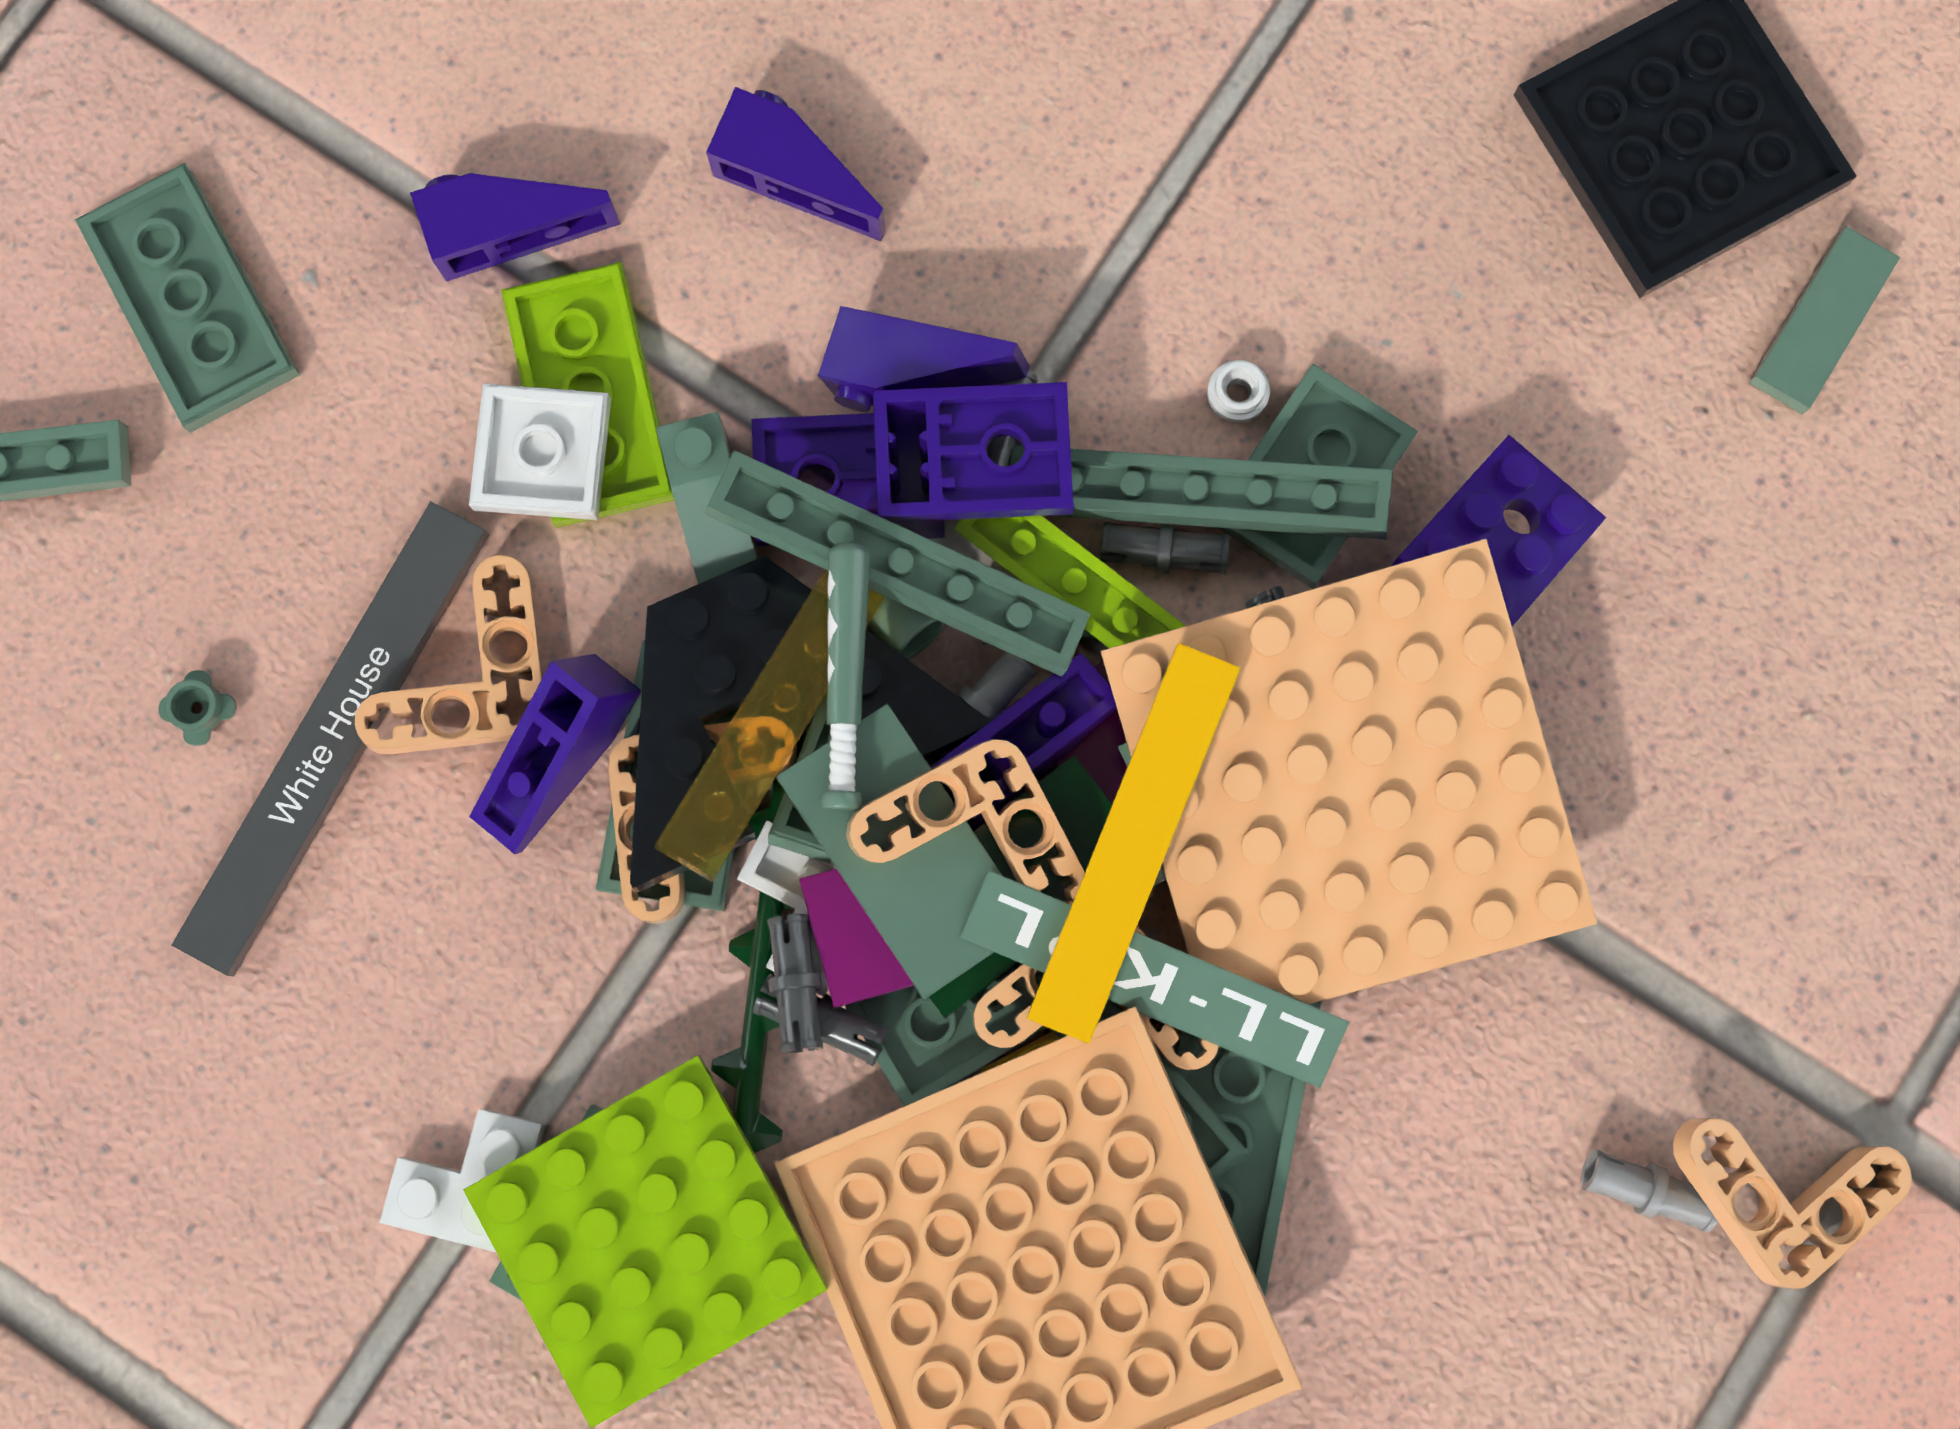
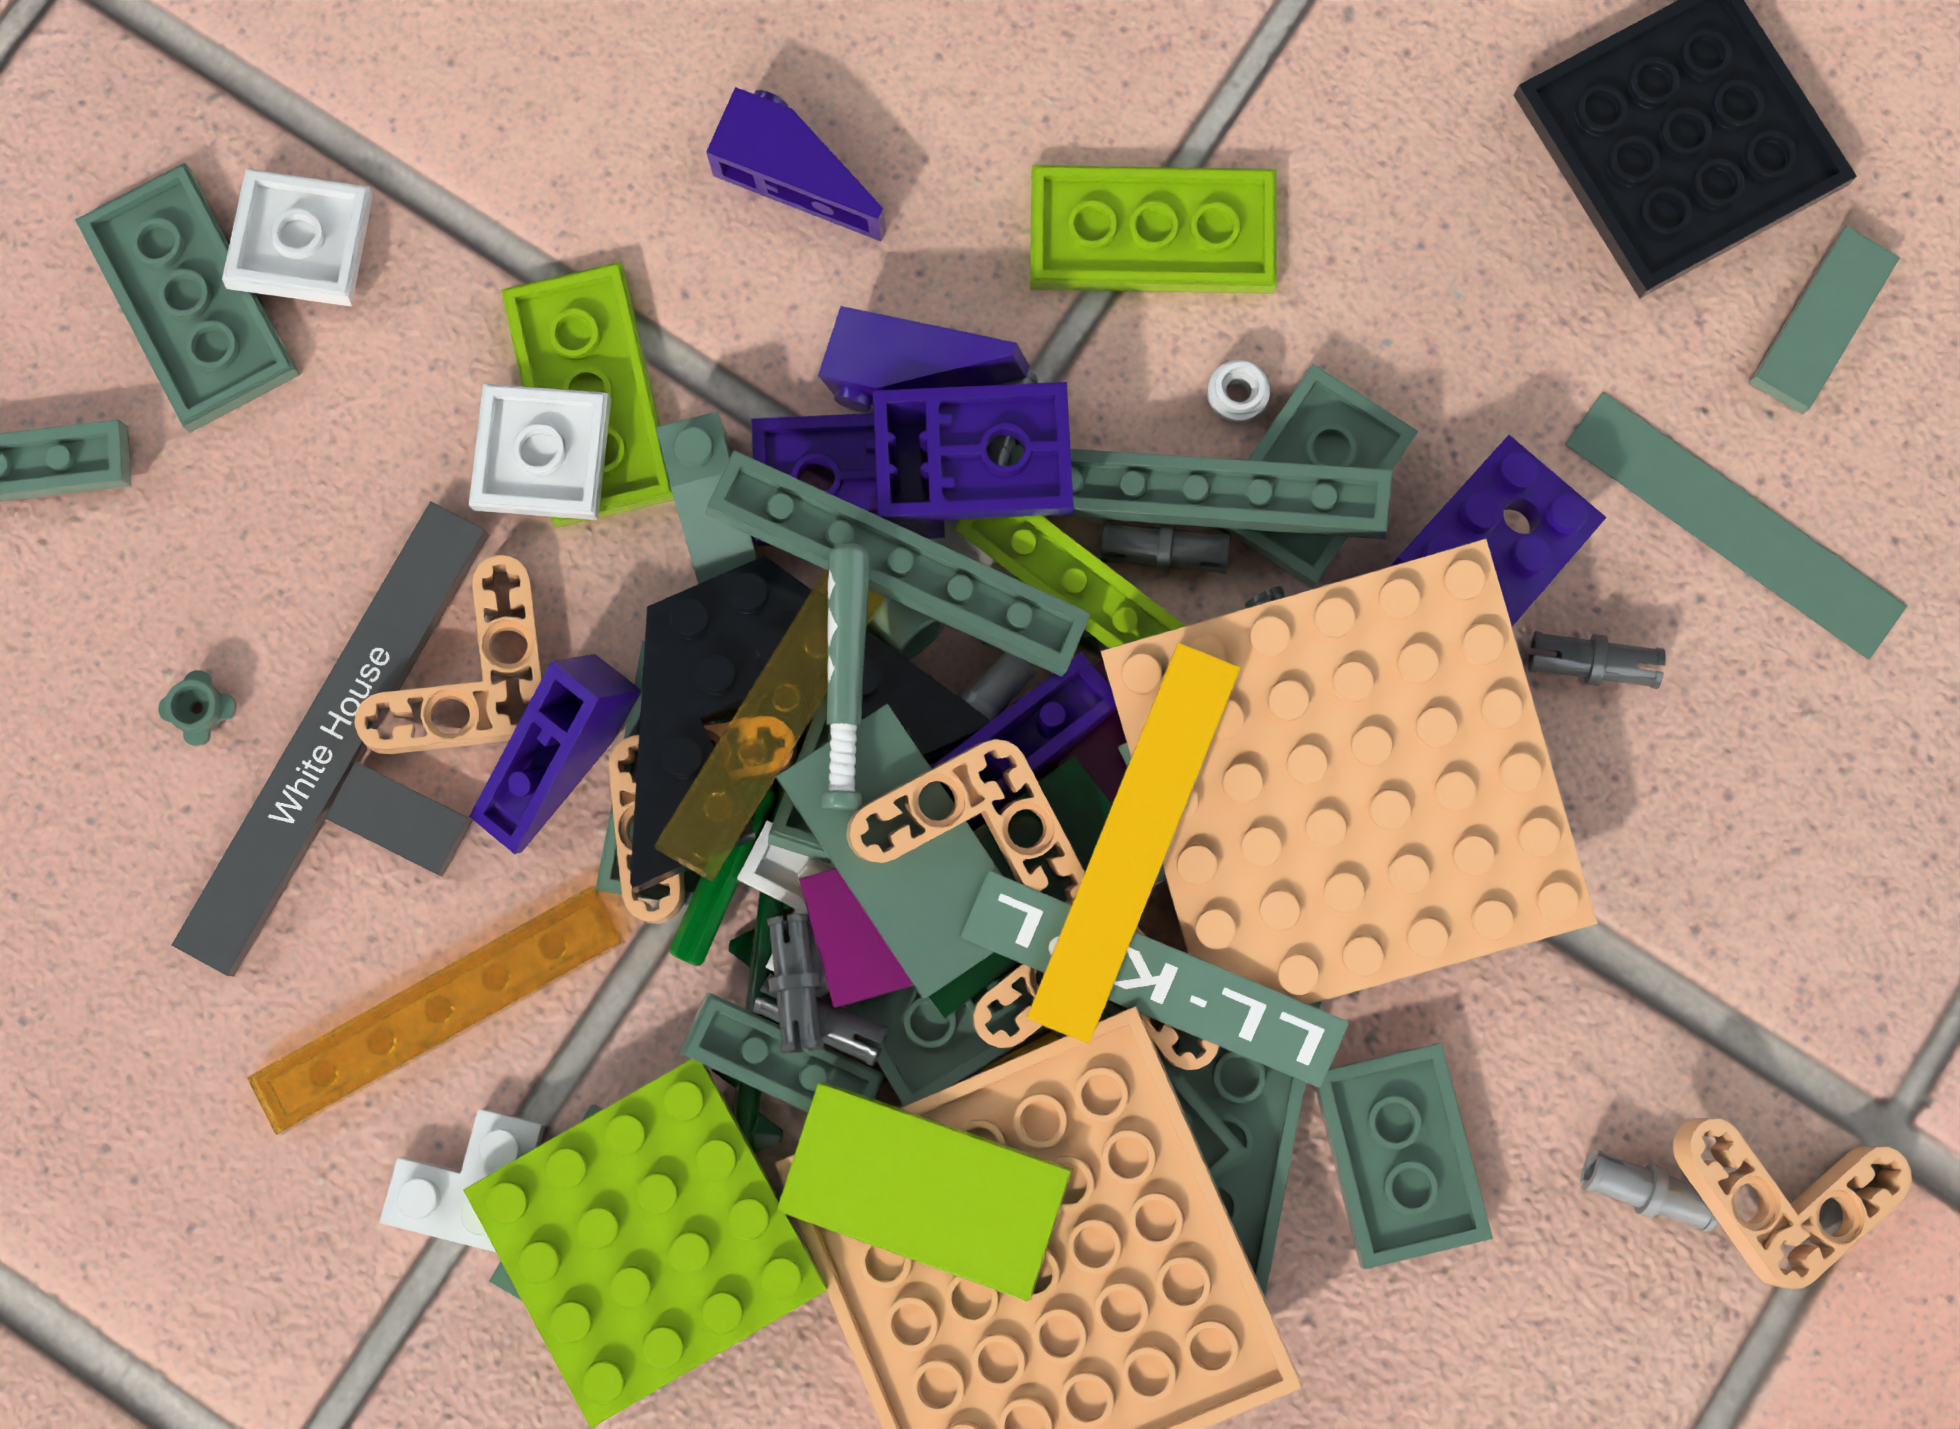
(297, 237): none -> white plate
(398, 819): none -> dark grey tile
(435, 1010): none -> clear yellow tile
(494, 219): dark purple slope -> none
(713, 898): none -> green axle
(750, 1052): none -> sand green tile
(925, 1190): none -> lime tile
(1153, 229): none -> lime tile
(1402, 1156): none -> sand green plate
(1596, 660): none -> dark grey pin
(1736, 525): none -> sand green sticker

